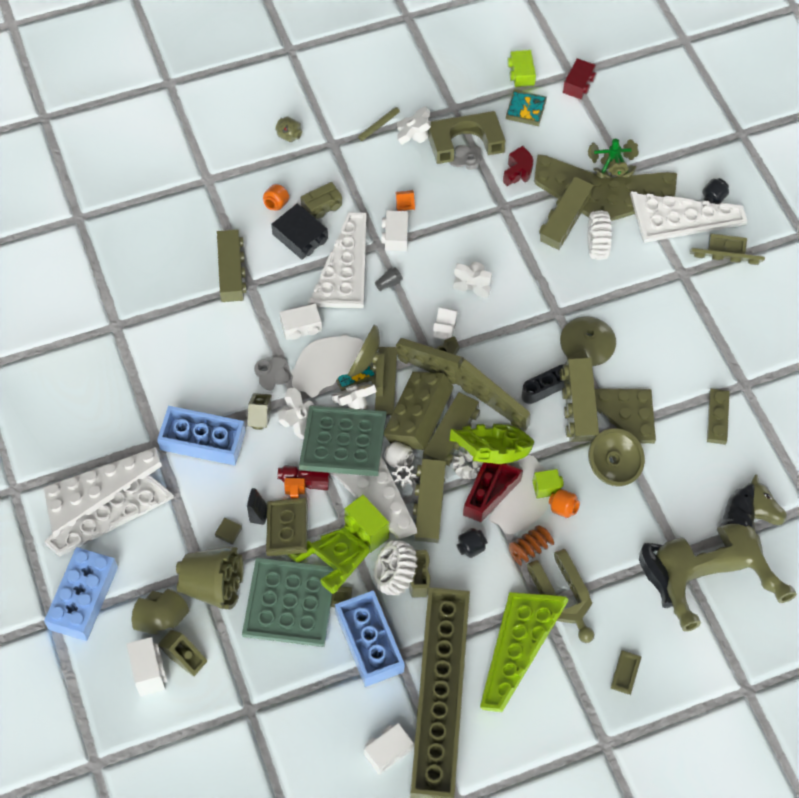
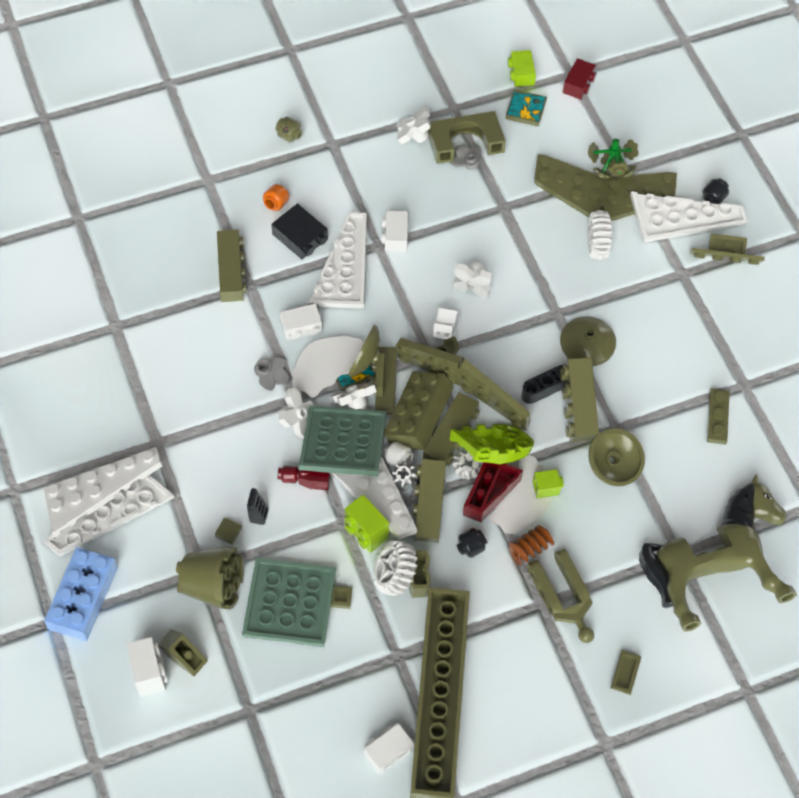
(159, 612): olive brick -> none
(201, 435): light blue brick -> none
(259, 411): slope -> none
(287, 526): olive tile -> none
(294, 487): orange tile -> none
(322, 200): olive brick -> none
(340, 551): lime wing -> none
(373, 626): light blue brick -> none
(378, 124): olive bar -> none
(389, 279): dark grey cone -> none
(405, 200): orange tile -> none
(520, 166): dark red brick -> none
(520, 637): lime wing -> none
(564, 503): orange head -> none
(566, 213): olive brick -> none
(629, 411): olive plate -> none

